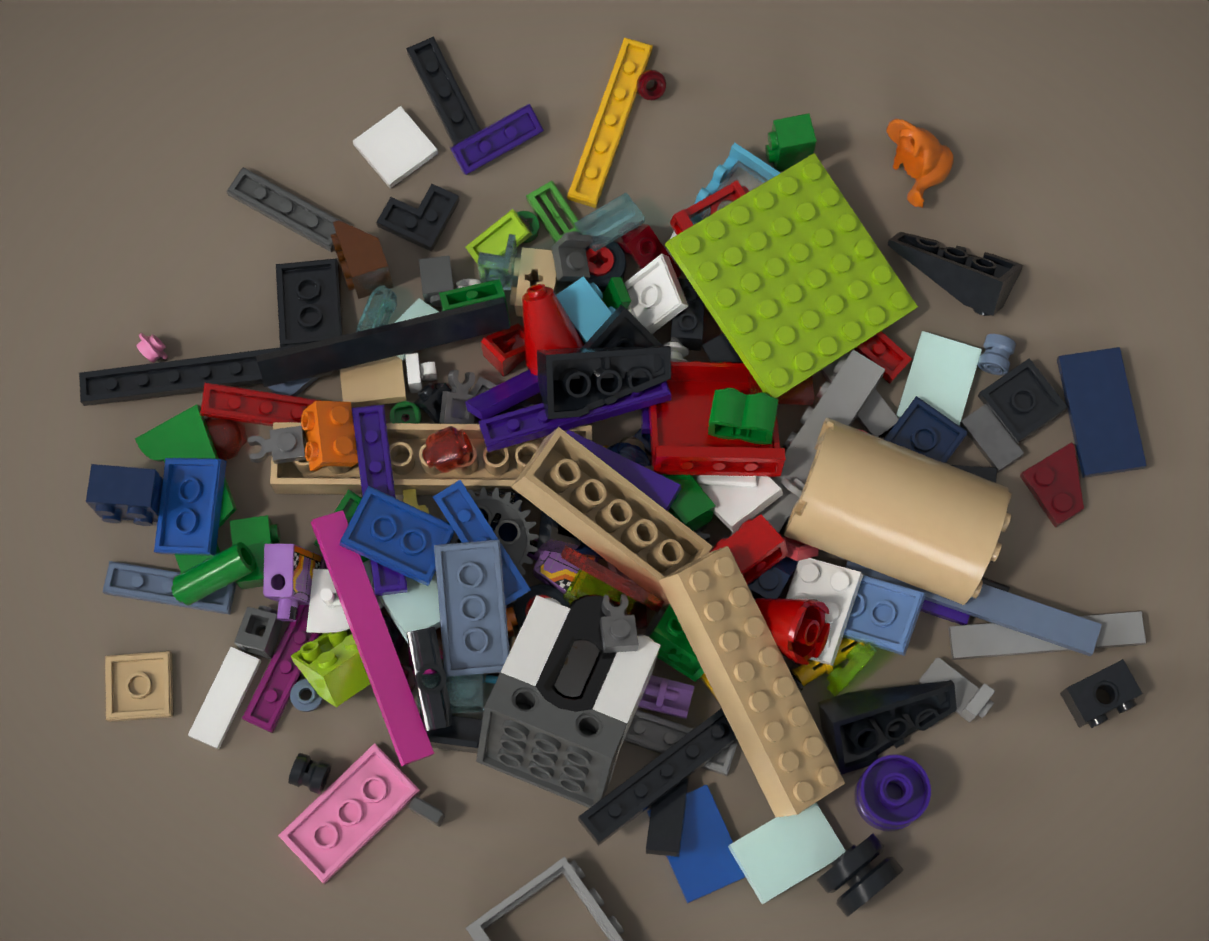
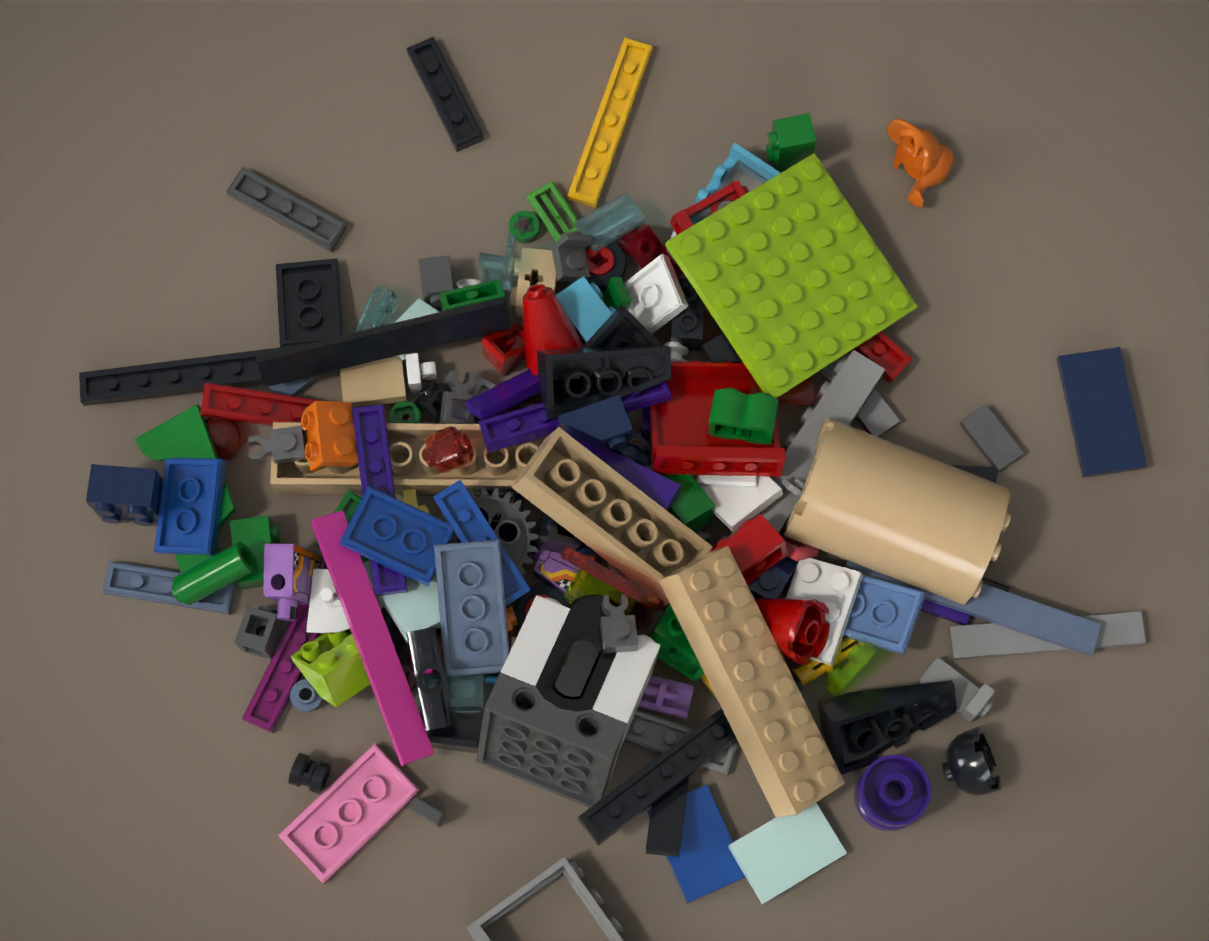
(139, 686): tan tile -> none
(151, 347): bright pink plate -> none
(224, 698): white tile -> none
(360, 259): reddish brown slope -> none
(395, 147): white tile -> none
(420, 225): black plate -> none
(495, 238): lime tile -> none
(496, 139): dark purple tile -> none
(599, 424): none -> dark blue slope
(658, 88): dark red plate -> none
(859, 874): black wheel -> none
(927, 432): dark blue tile -> none
(941, 375): light aqua tile -> none
(969, 278): black wedge -> none
(971, 764): none -> black cylinder
(996, 354): sand blue wheel -> none
(1023, 401): black plate -> none
(1056, 485): dark red wing -> none
(1113, 679): black brick -> none

